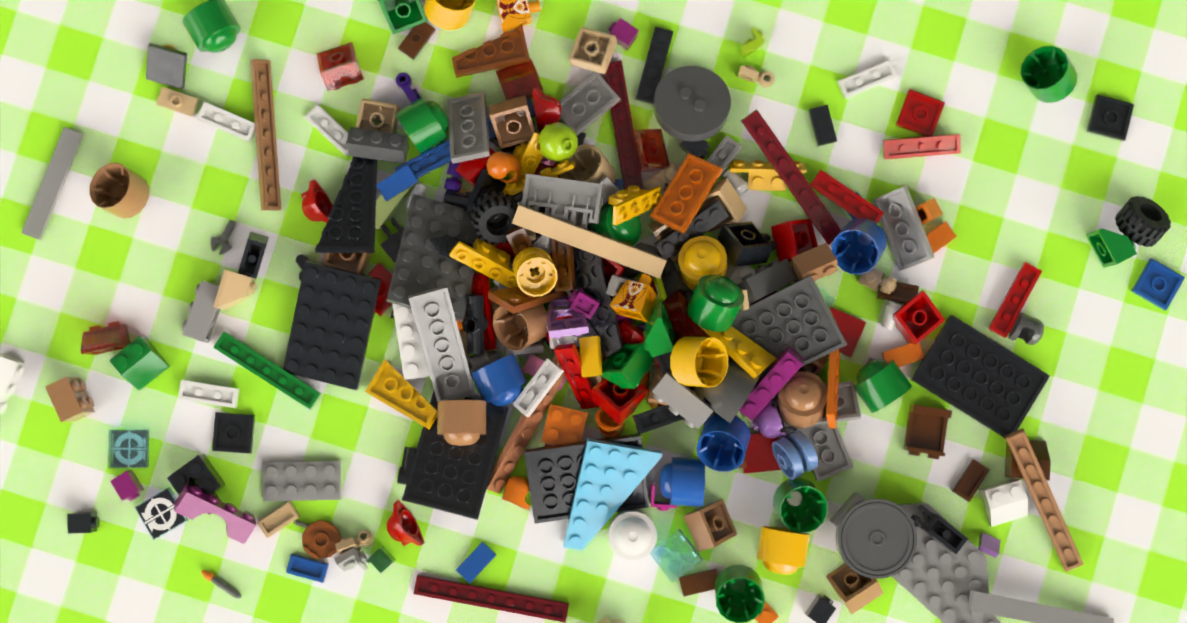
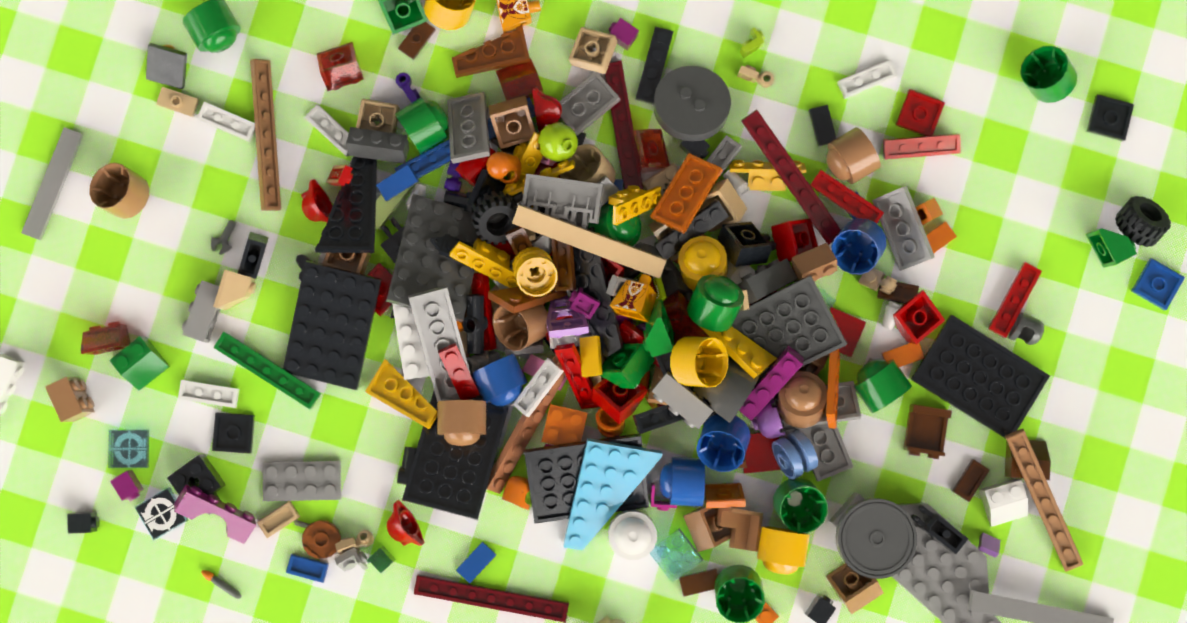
(340, 175): none -> red plate
(458, 372): none -> plate
(724, 495): none -> orange tile
(744, 527): none -> medium nougat panel
(852, 156): none -> medium nougat piece

